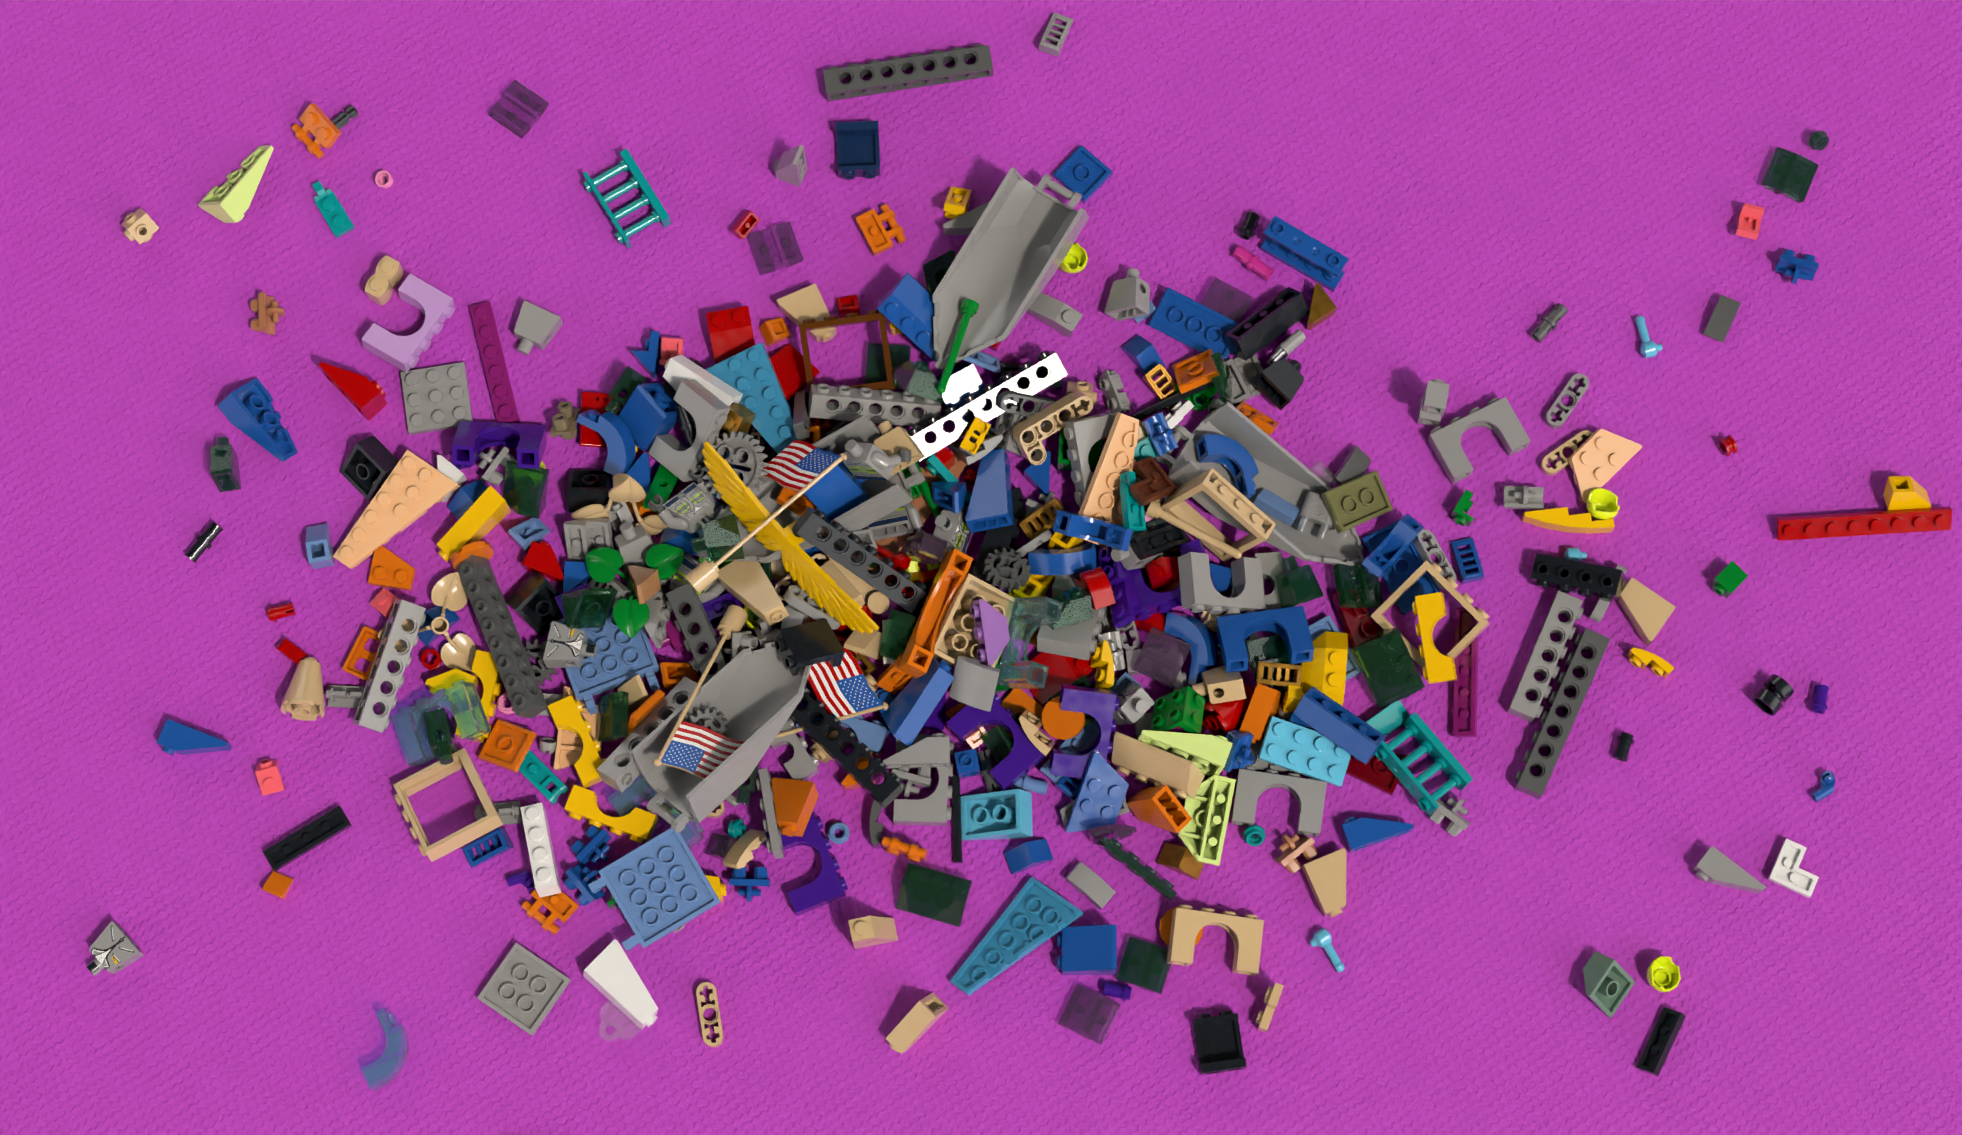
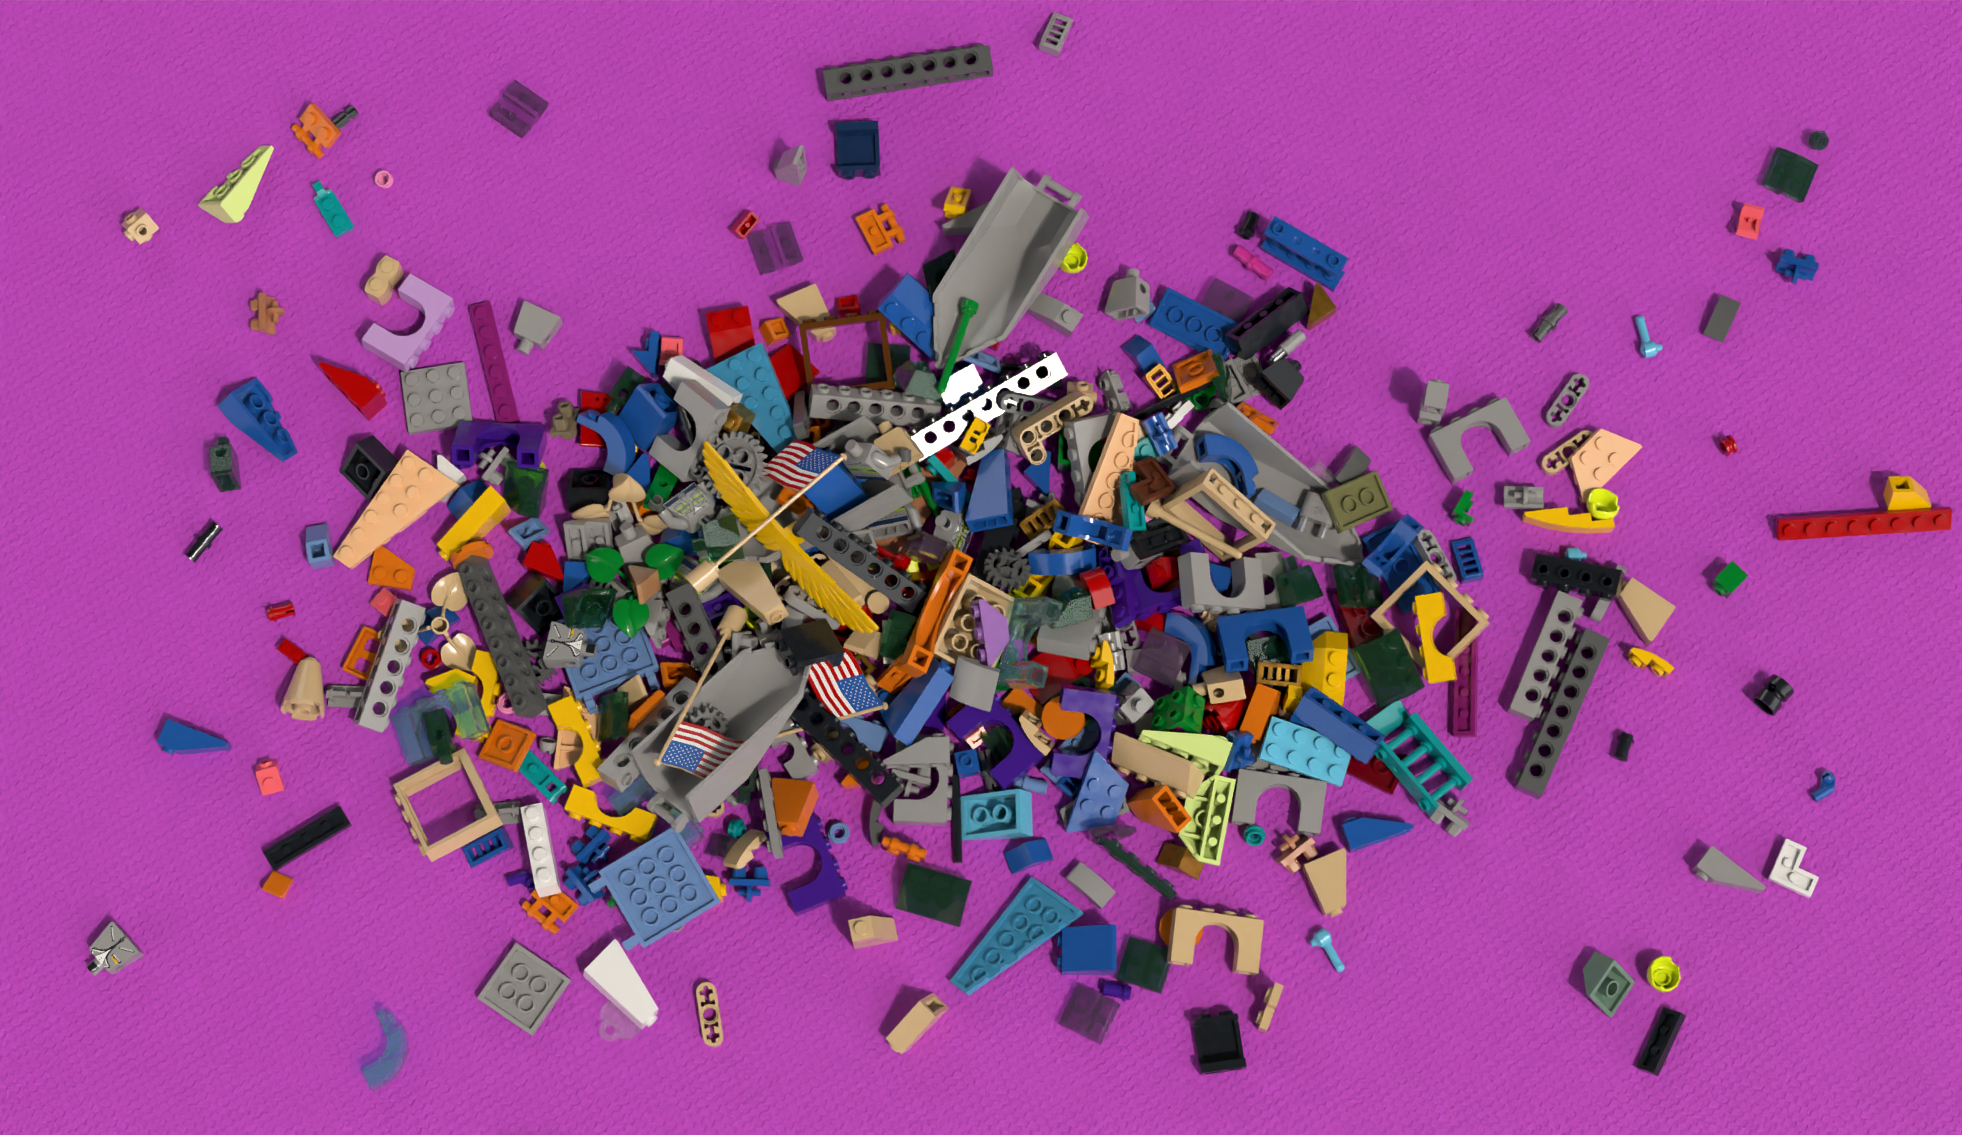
(636, 181): teal fence -> none
(1082, 173): blue tile -> none
(1820, 698): dark purple pin -> none

